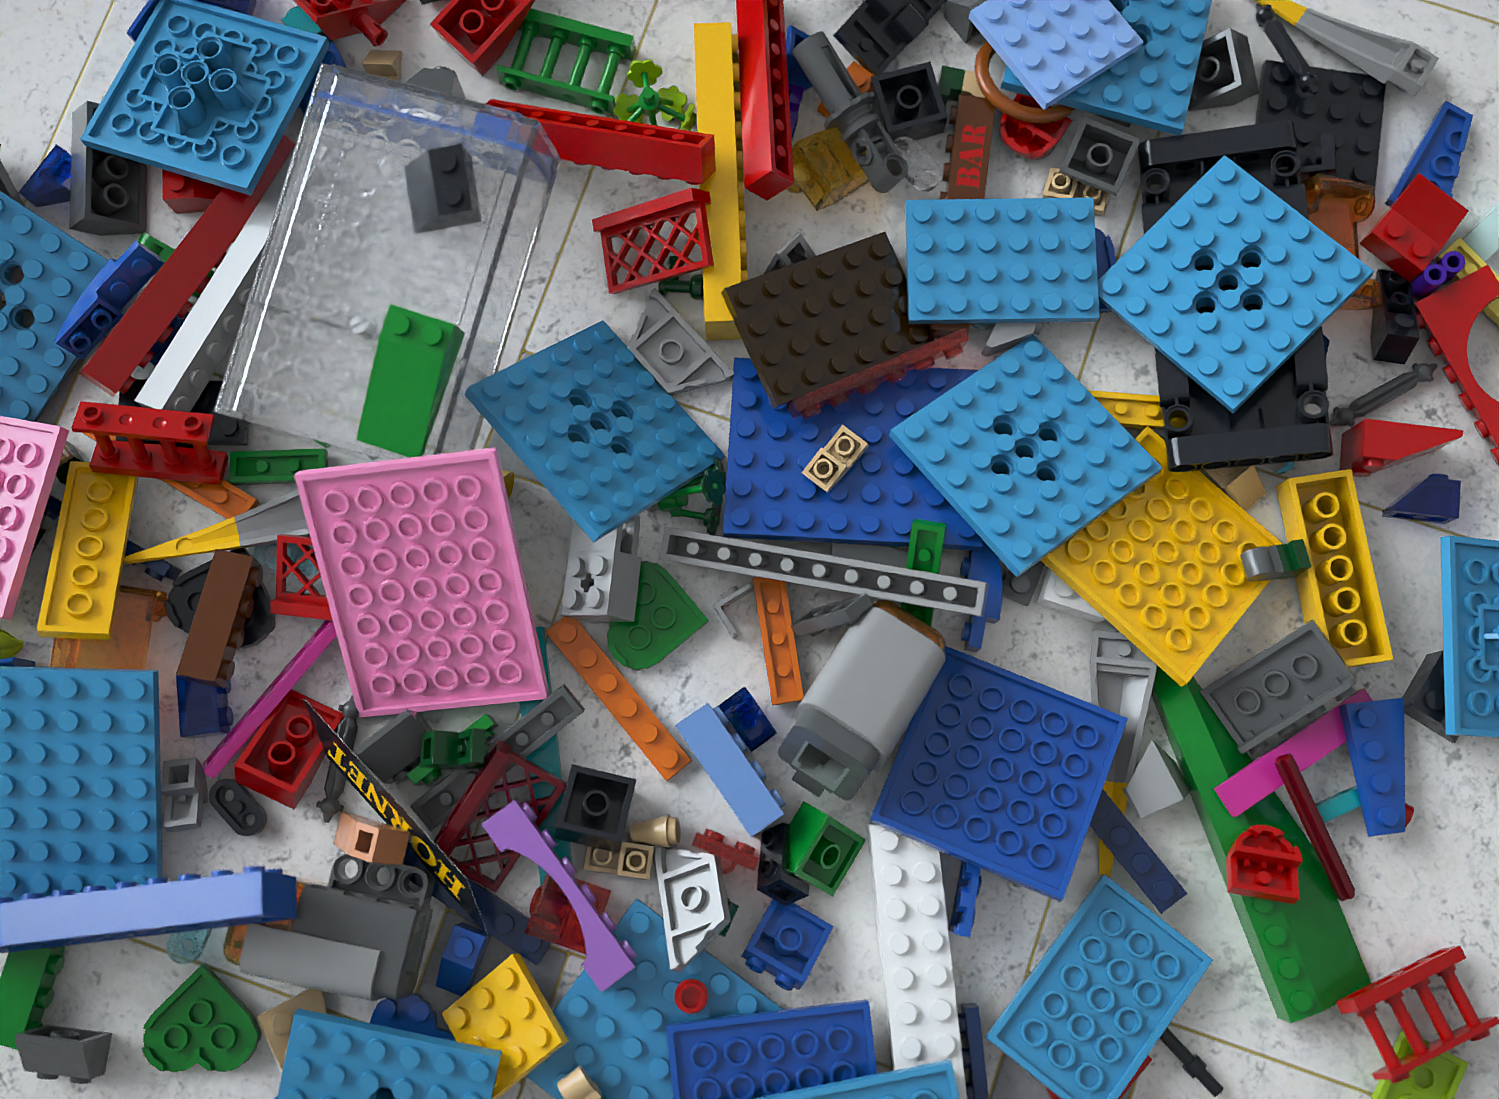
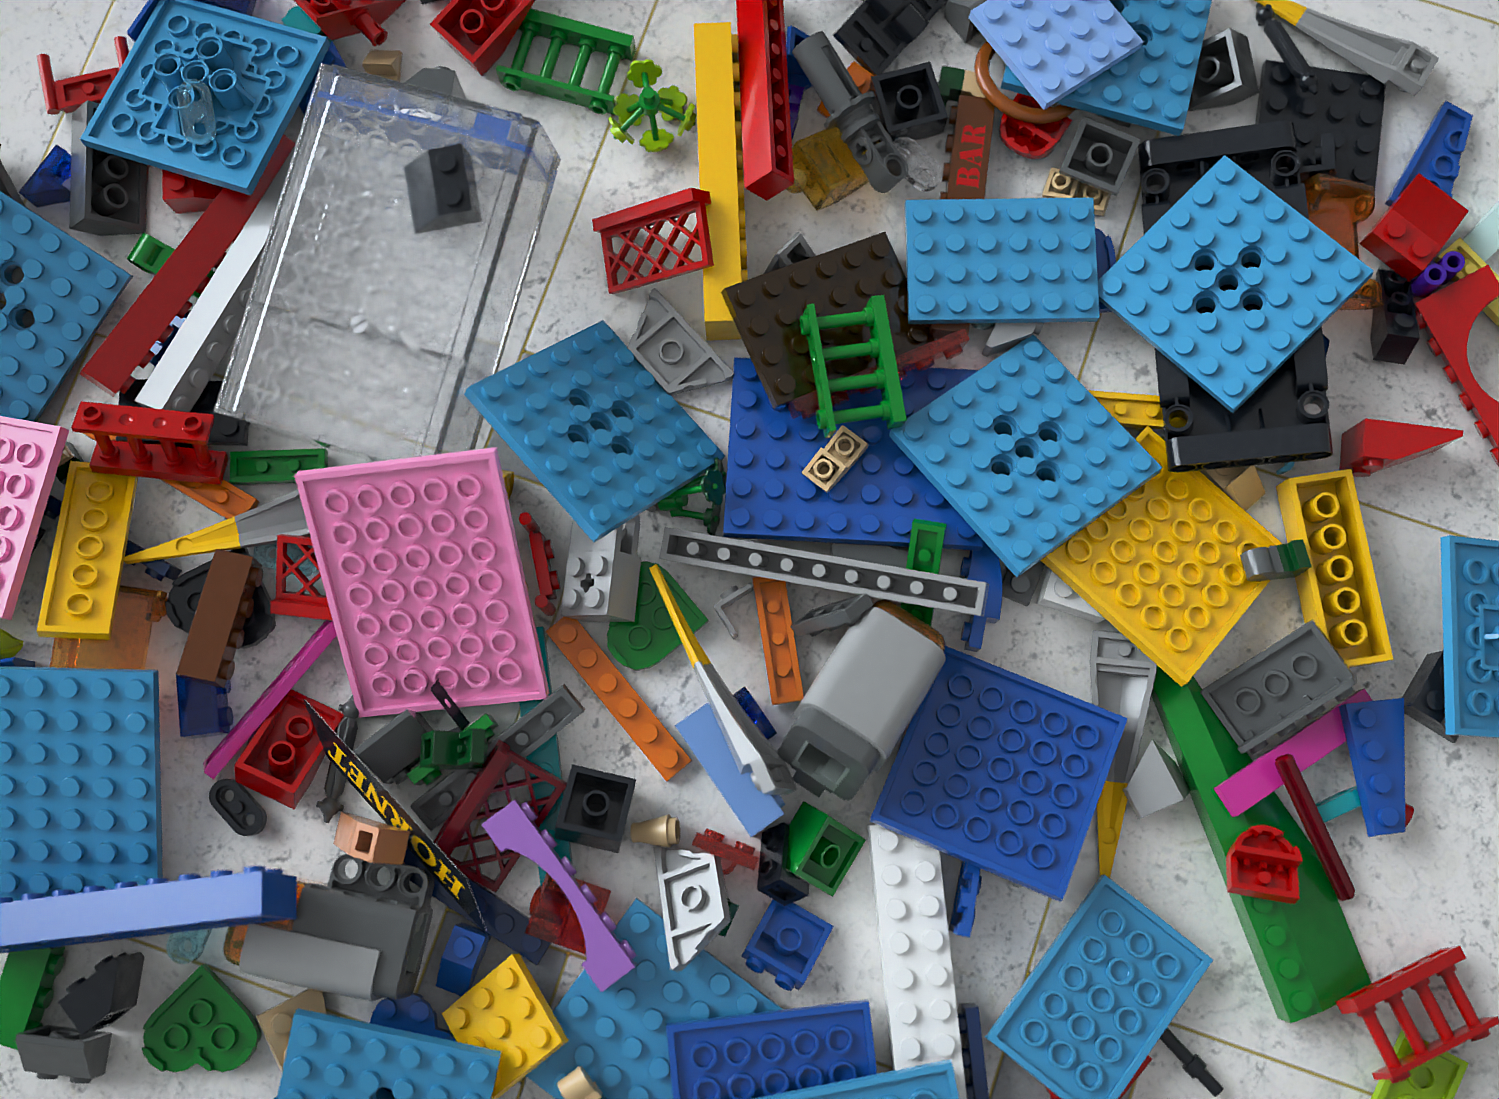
(74, 91): none -> red plate
(105, 297): blue slope -> none
(106, 994): none -> black slope
(185, 794): light grey brick -> none
(195, 112): none -> clear light blue plate
(408, 381): green slope -> none
(454, 712): none -> black piece
(542, 552): none -> red plate
(624, 144): red brick -> none
(631, 861): tan slope -> none
(674, 285): dark green piece -> none
(691, 996): red plate -> none
(743, 737): none -> light grey plate
(878, 347): none -> green fence
(1135, 855): dark blue plate -> none
(1383, 394): dark grey wheel -> none
(1429, 500): clear blue slope -> none

